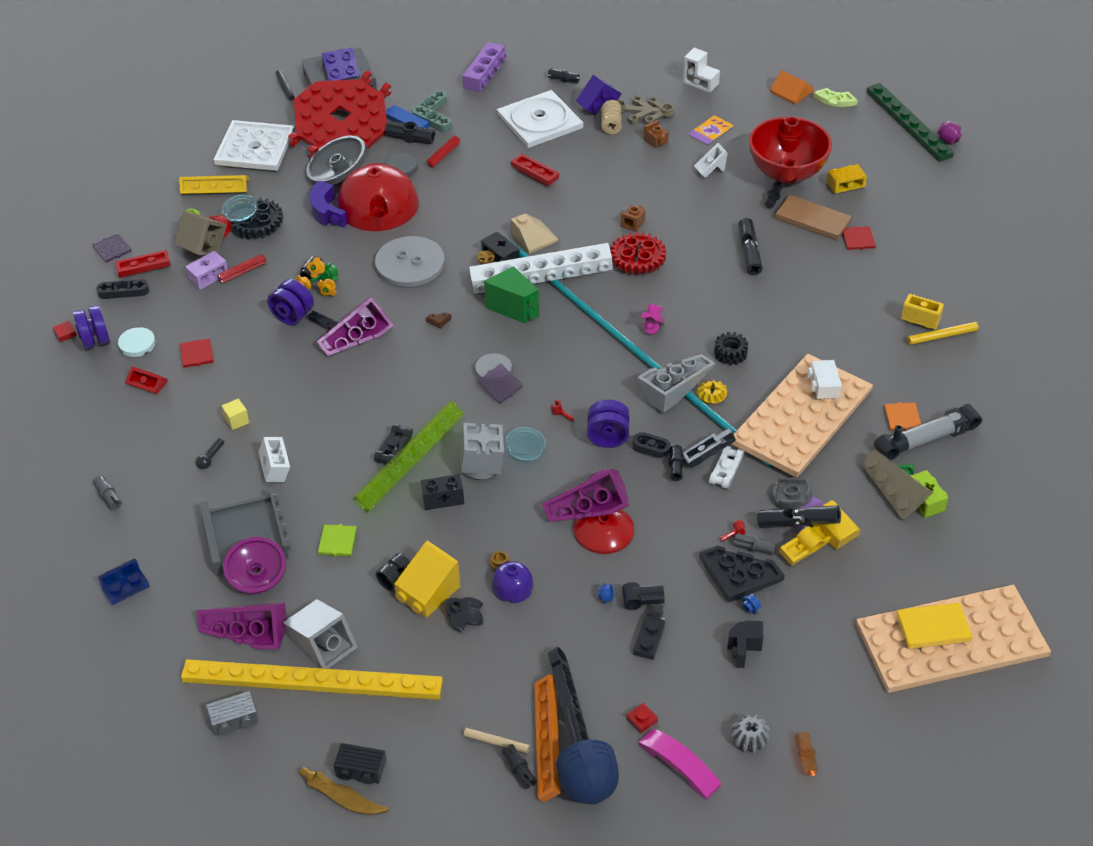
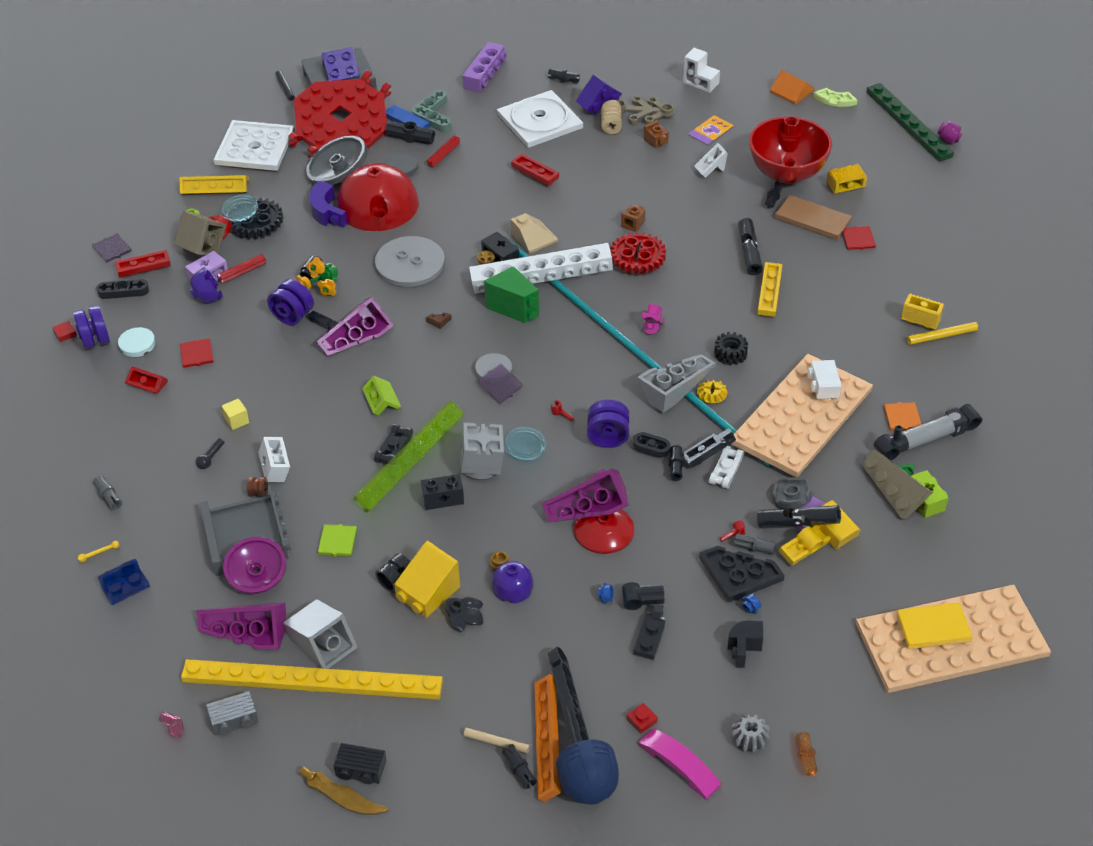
(82, 557): none -> yellow hinge
(175, 723): none -> clear pink arm
(205, 287): none -> dark purple cylinder
(257, 486): none -> copper wheel
(380, 395): none -> lime panel
(770, 289): none -> yellow plate

